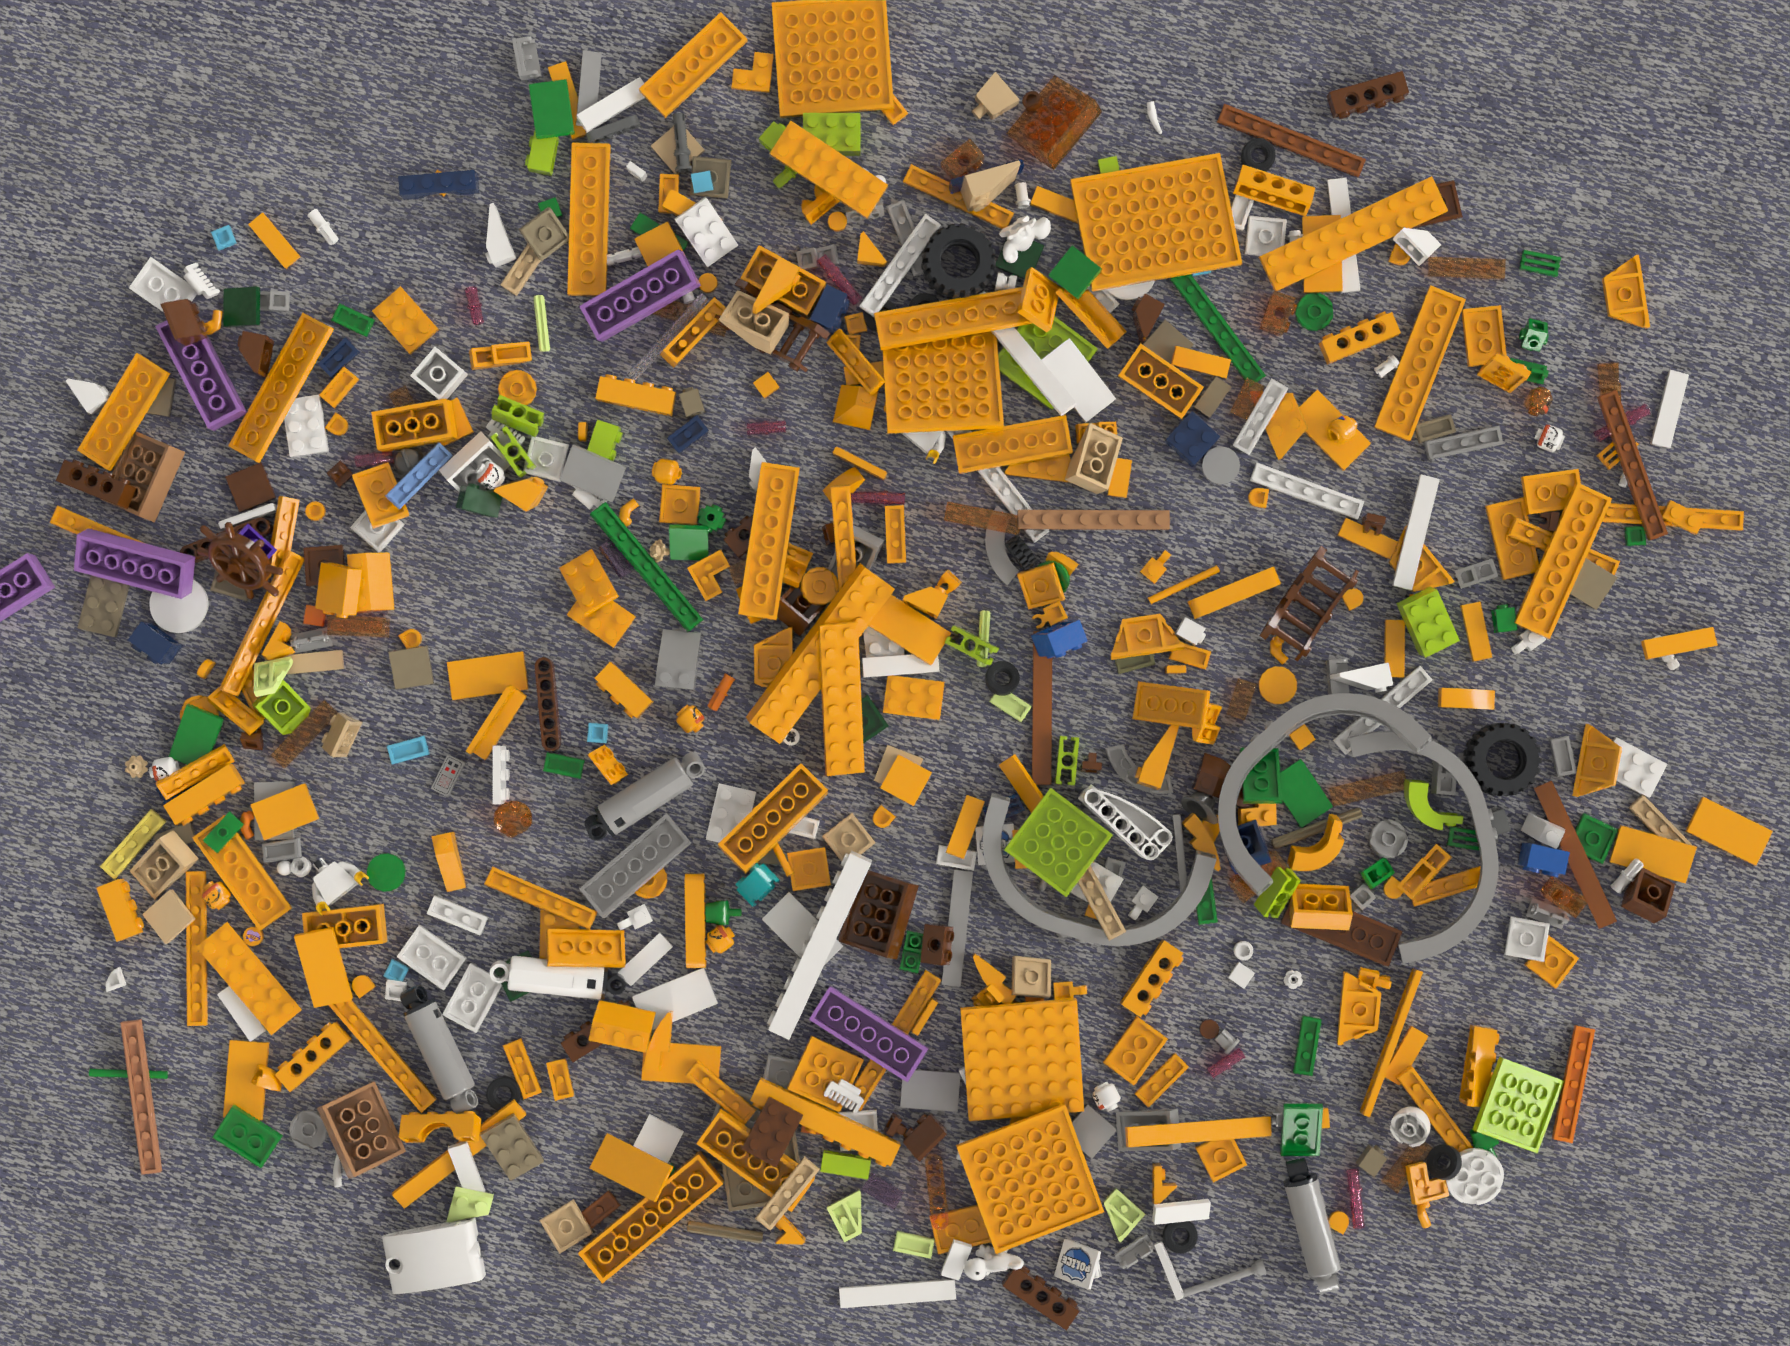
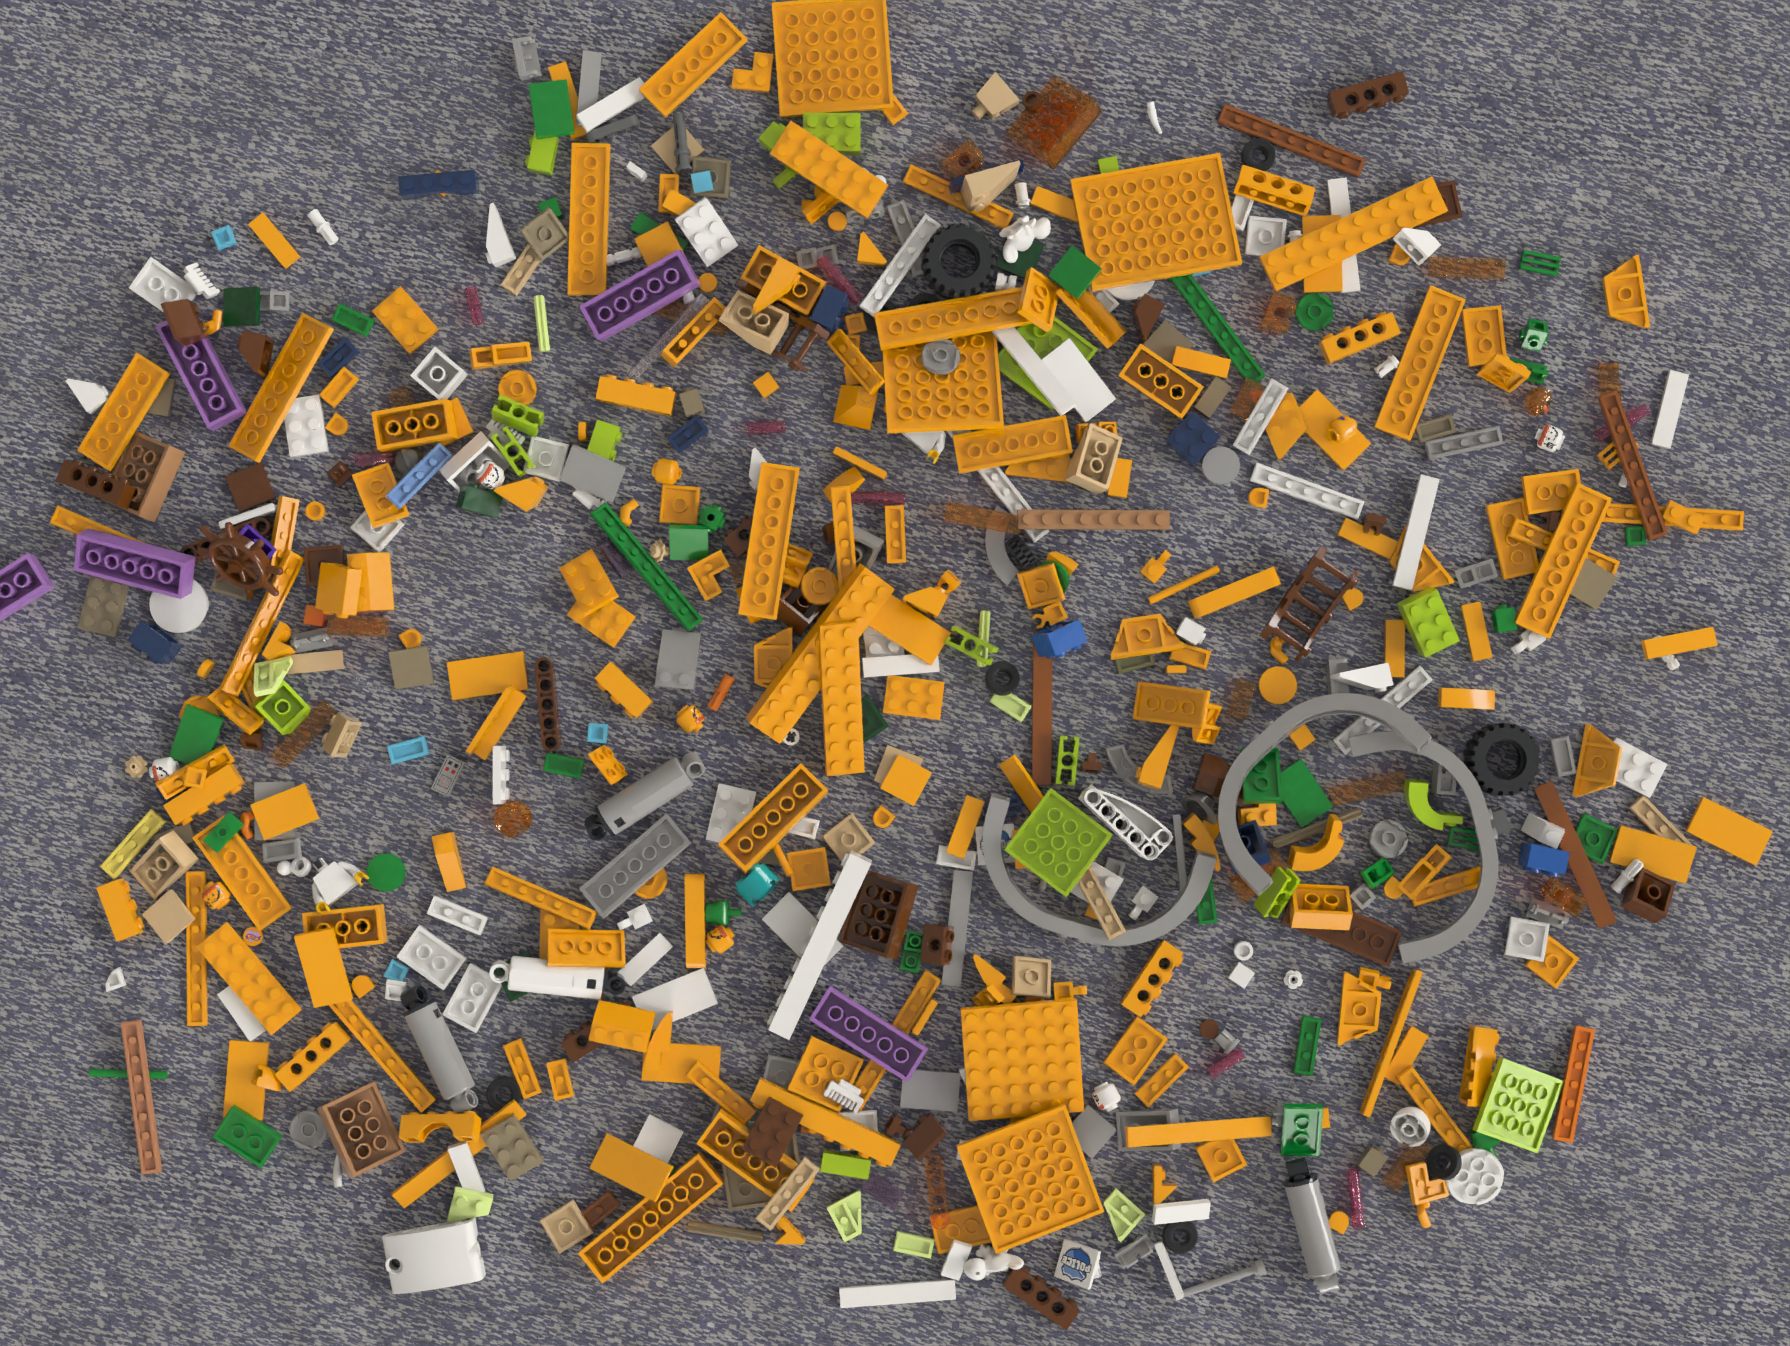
(195, 777): none -> light orange tile
(940, 356): none -> light grey tile

